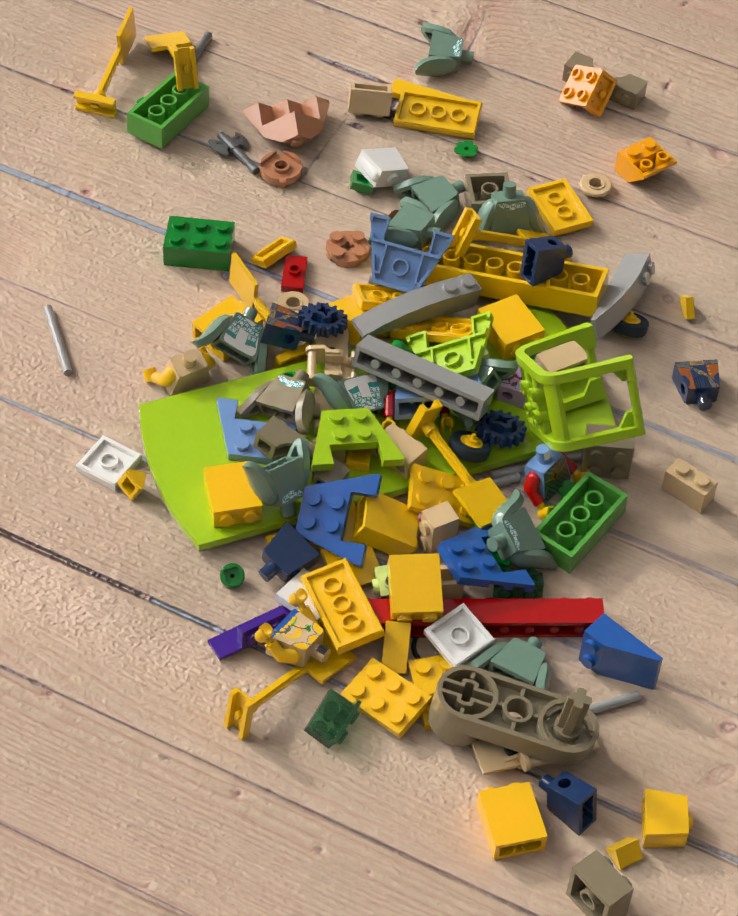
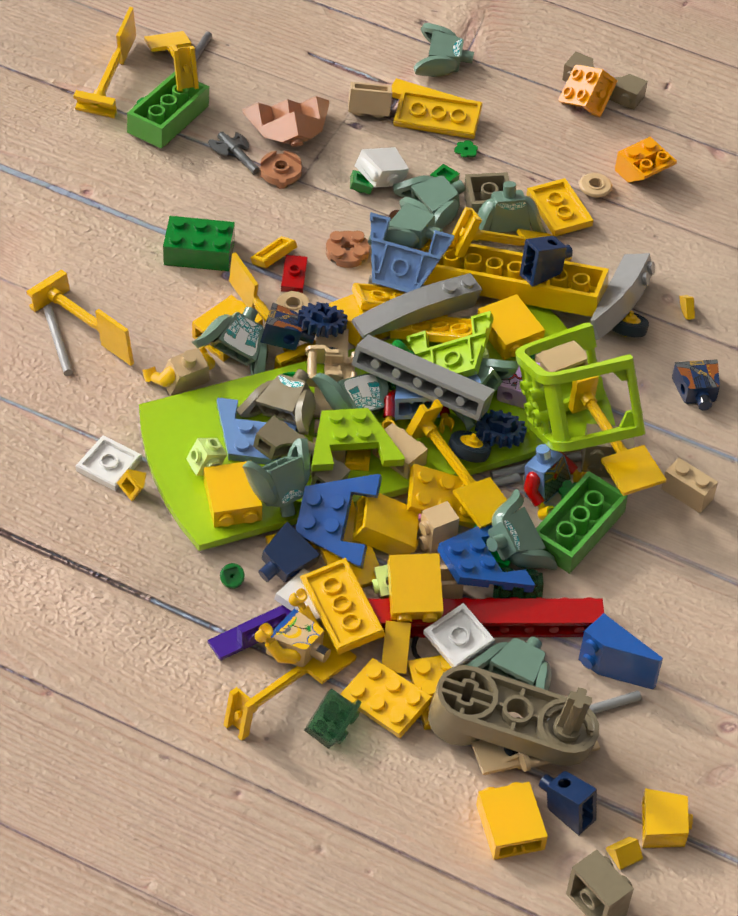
(112, 334): none -> yellow piece
(206, 453): none -> yellowish green brick
(450, 174): none -> green plate
(629, 468): none -> yellow piece

